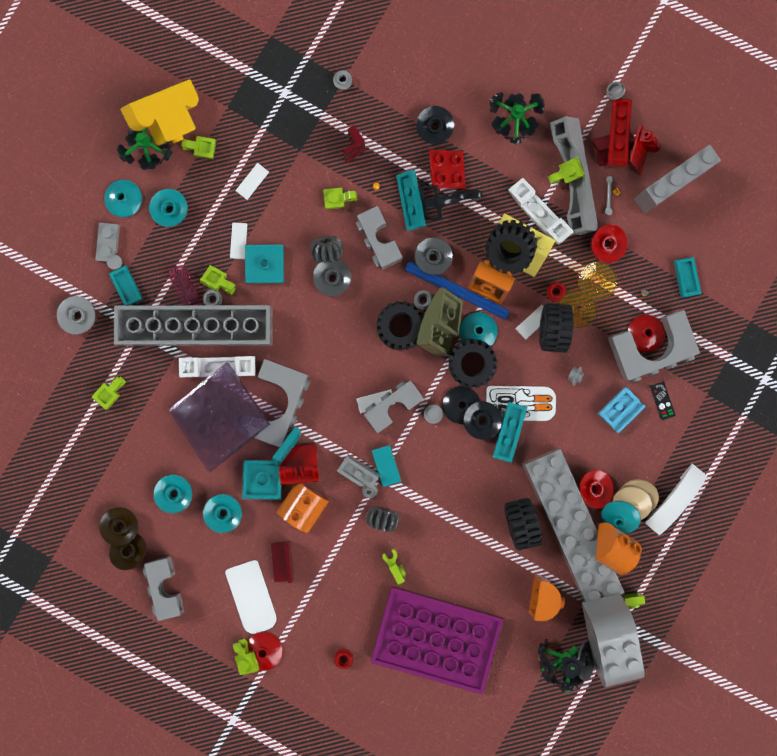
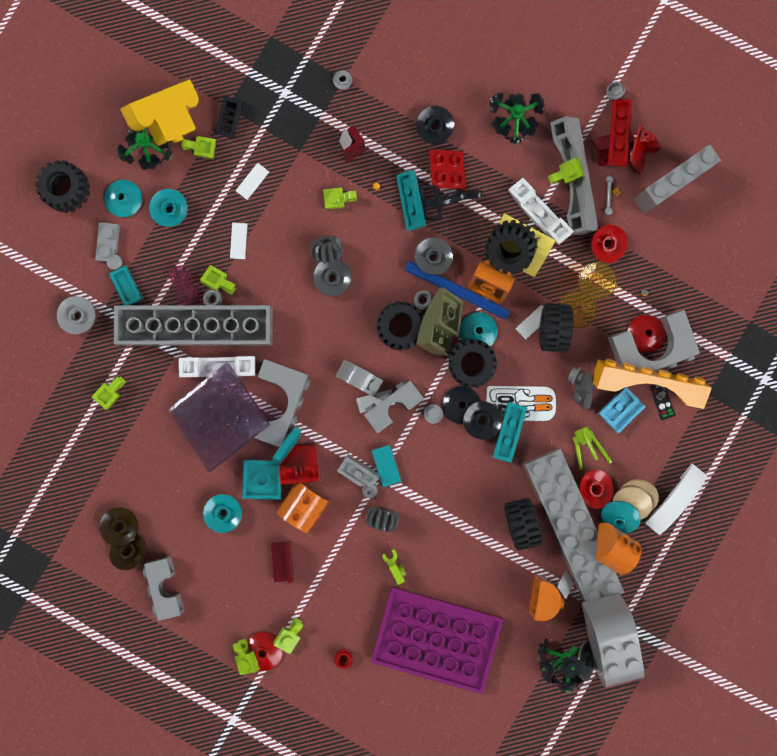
(52, 175): none -> black tyre
(163, 494): teal dish -> none
(224, 107): none -> black slope
(251, 597): white sticker -> none
(264, 264): teal plate -> none
(288, 637): none -> lime plate
(345, 139): none -> white sticker
(359, 378): none -> light grey brick
(384, 254): light grey arch -> none
(556, 285): red plate -> none
(565, 584): none -> white sticker
(584, 391): none -> dark grey plate
(586, 436): none -> lime plant
(614, 376): none -> light orange arch
(633, 600): lime plate -> none
(687, 277): teal tile -> none

